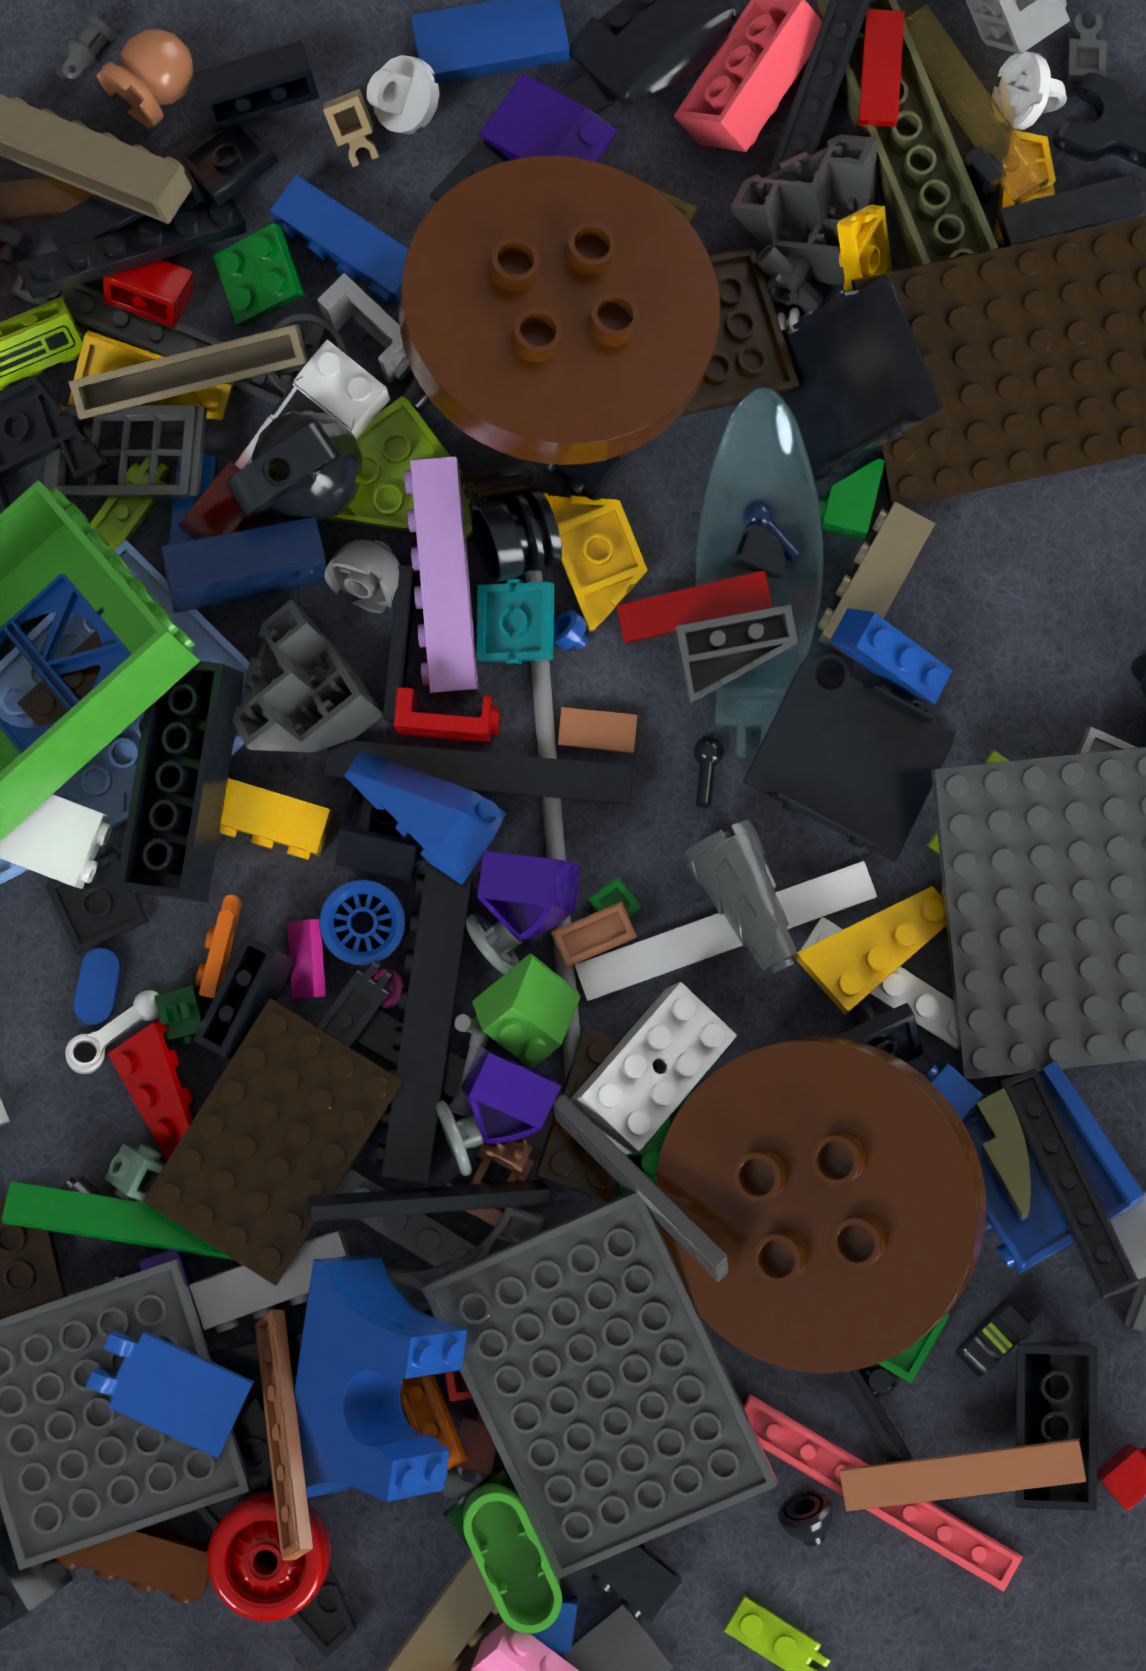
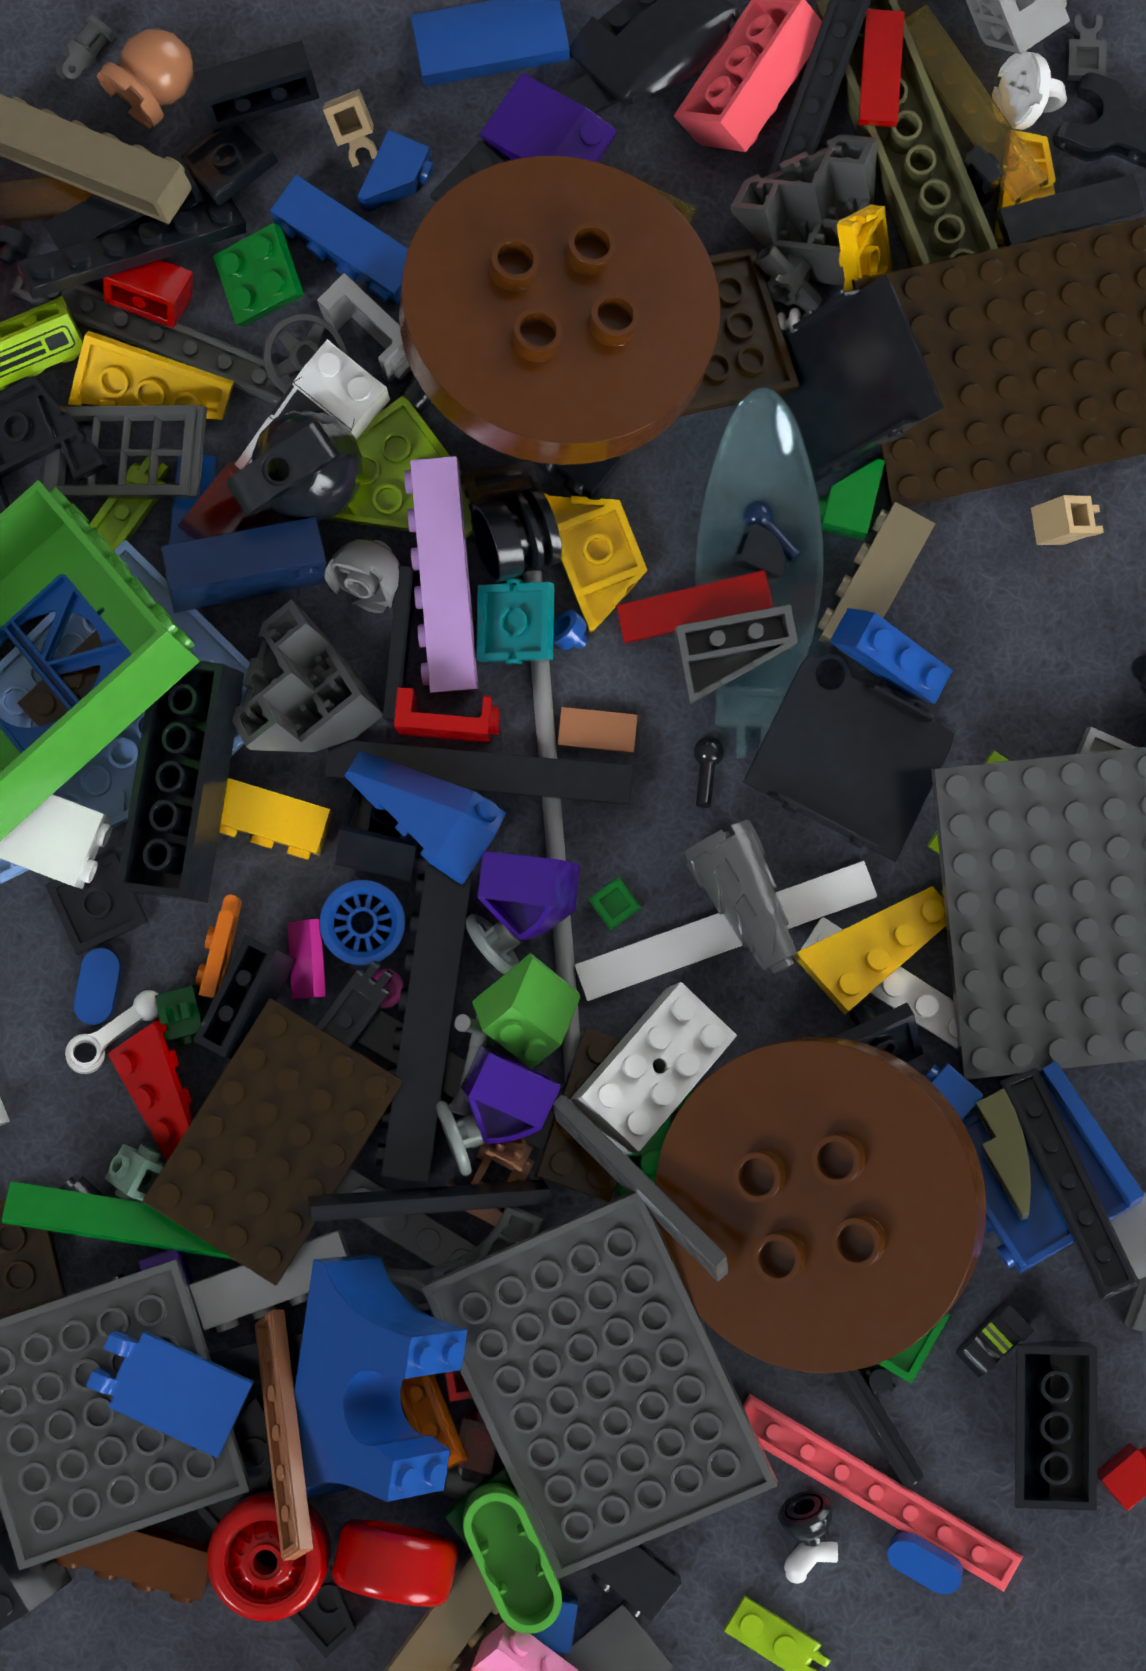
(188, 371): dark tan brick -> none
(395, 1562): none -> red wheel
(396, 171): none -> blue slope
(403, 94): white tile -> none
(593, 934): nougat tile -> none
(805, 1557): none -> white arm
(925, 1563): none -> blue tile
(963, 1475): nougat tile -> none
(1065, 520): none -> tan brick

